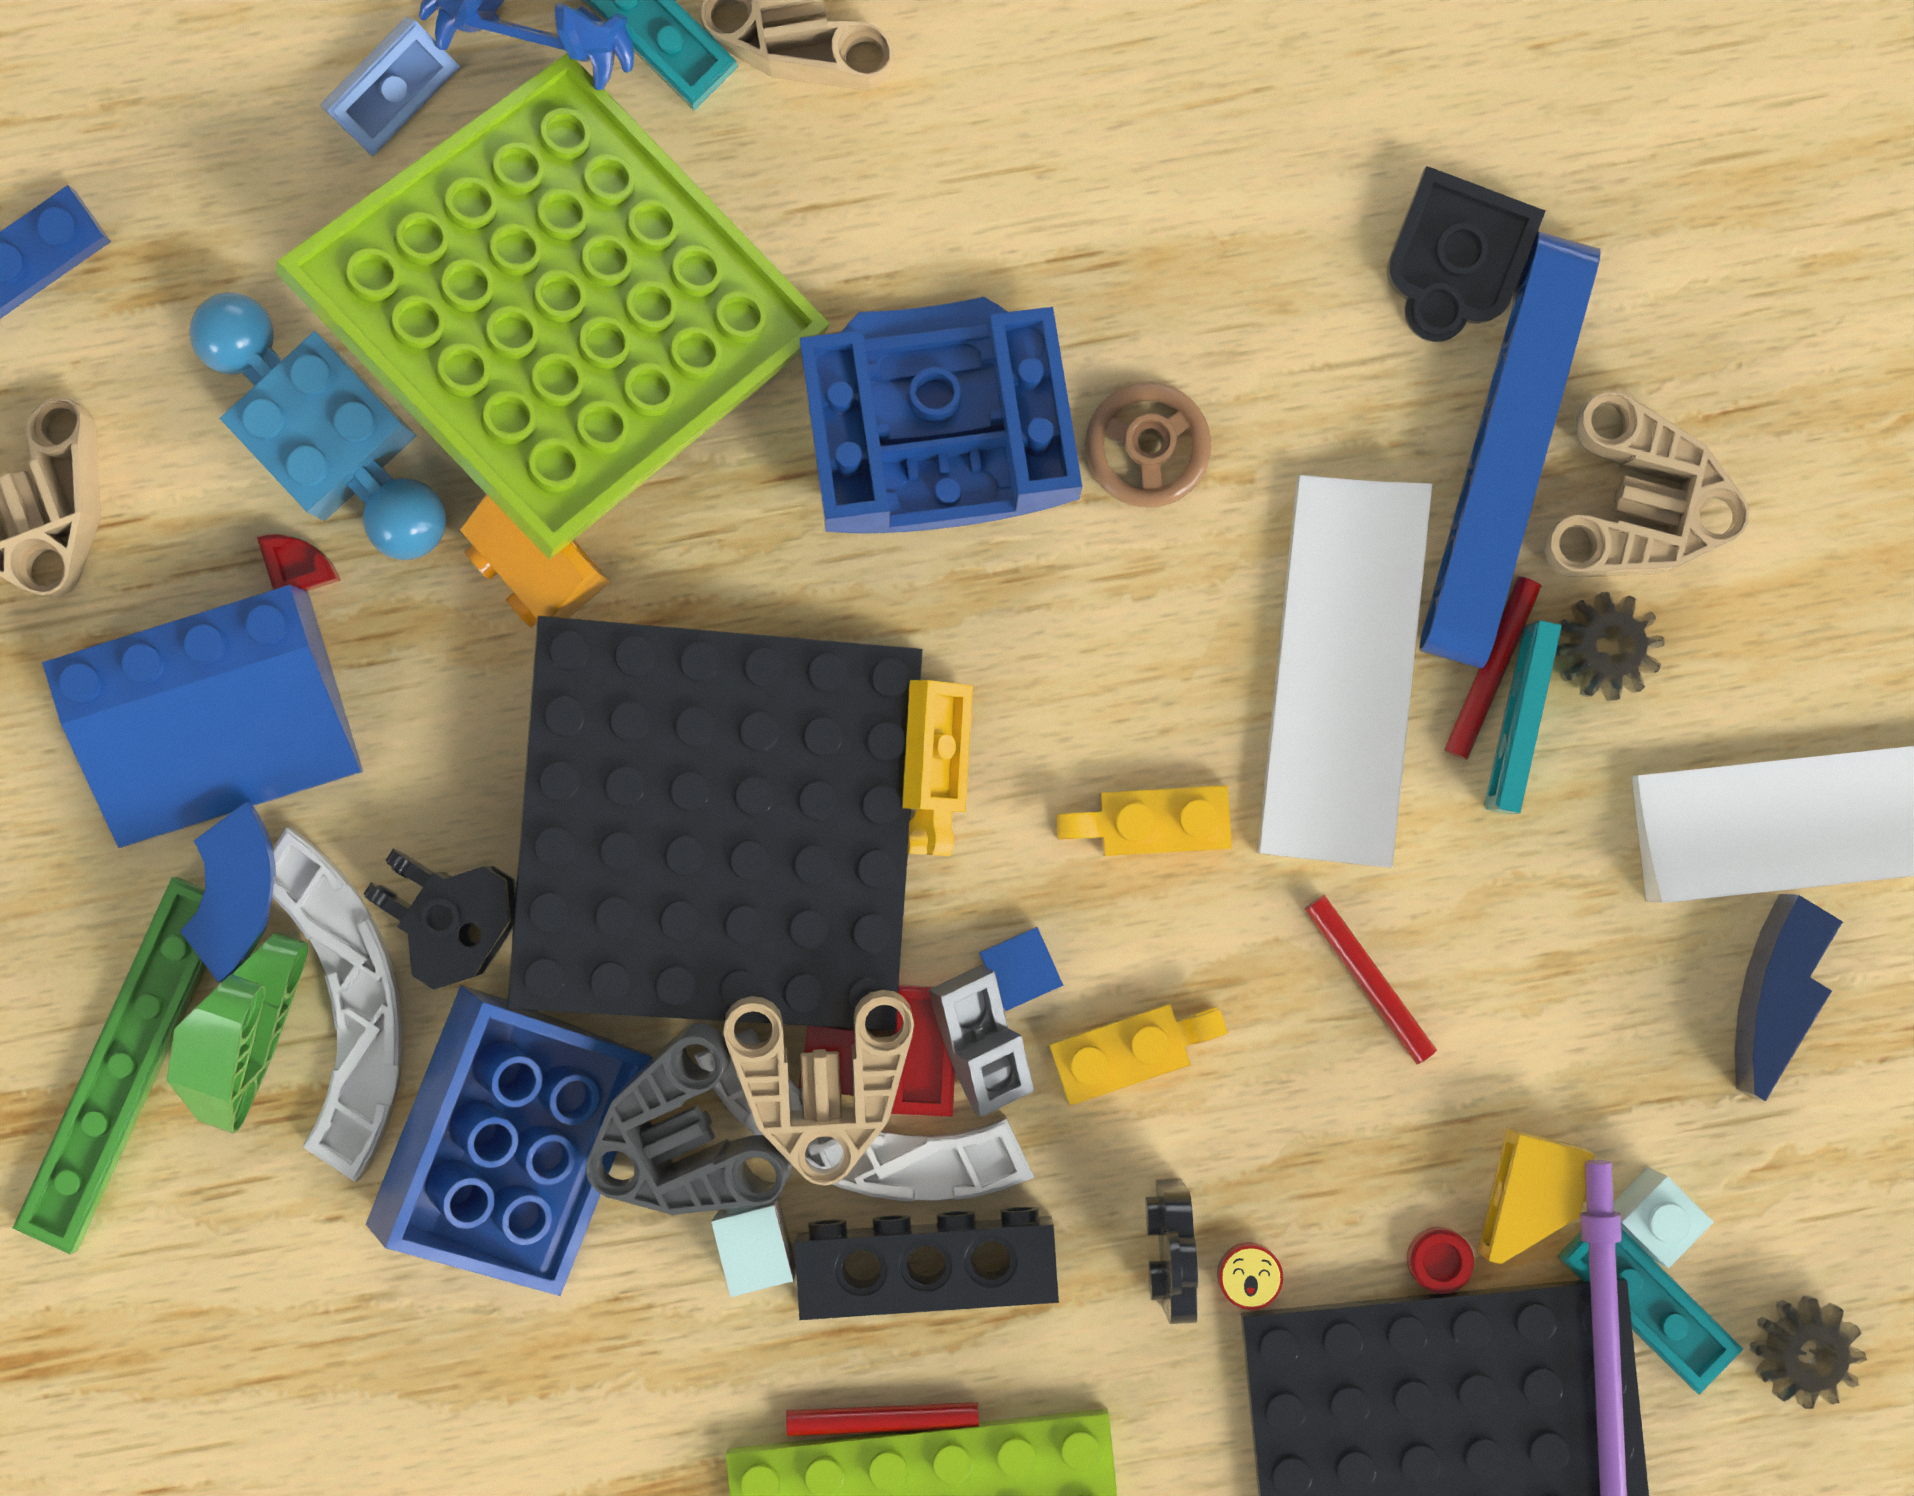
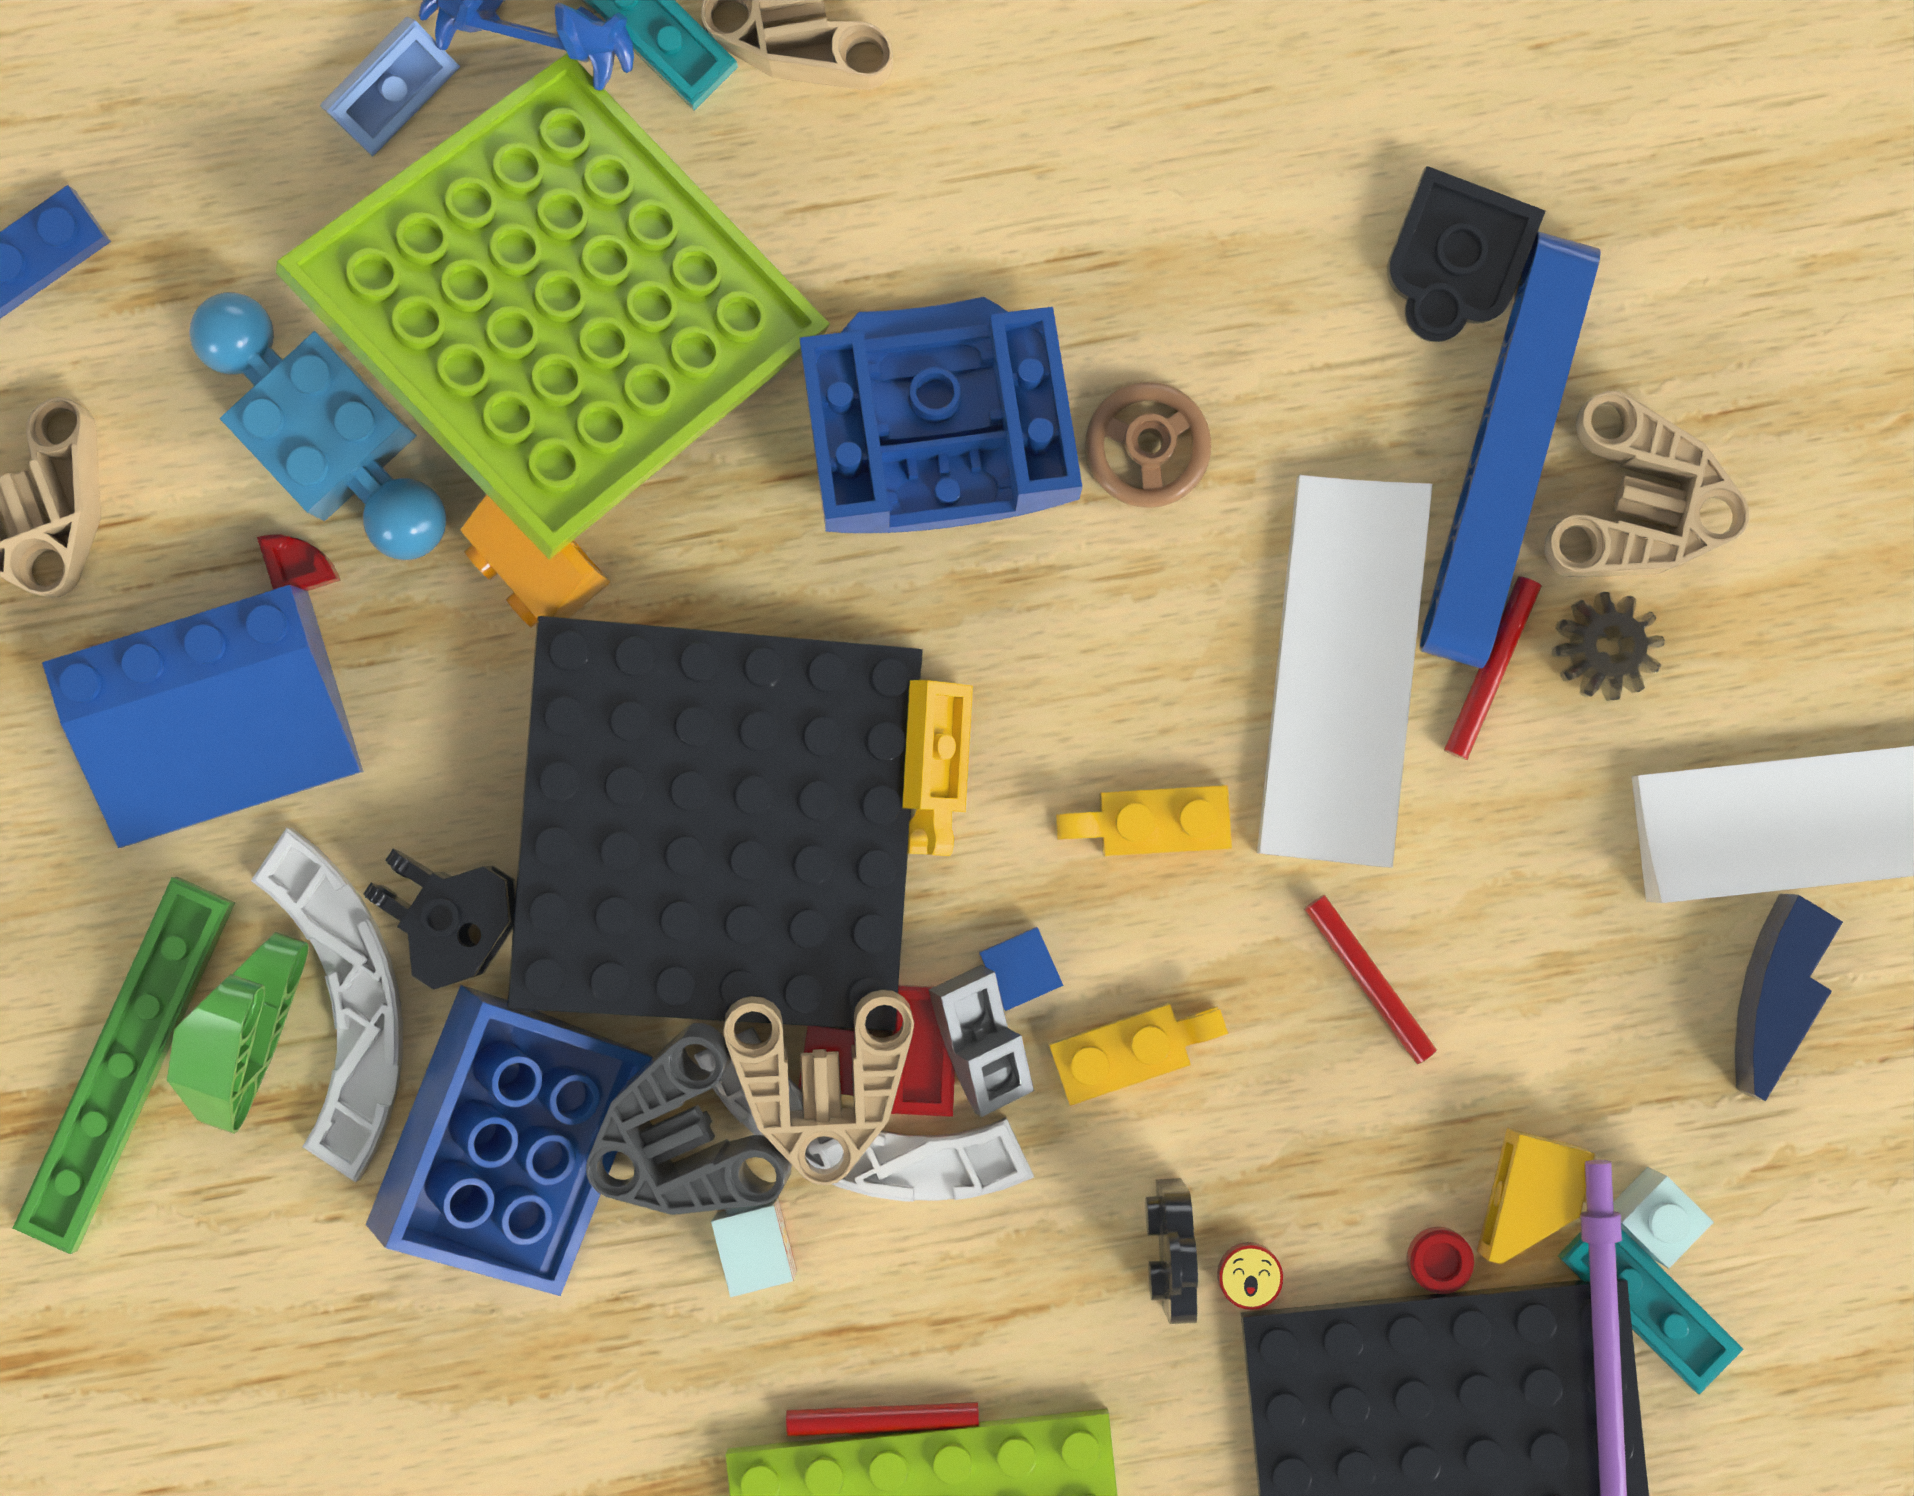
(237, 891): blue tile -> none
(830, 1292): black brick -> none
(1522, 717): teal tile -> none
(1830, 1357): clear smoke gear -> none

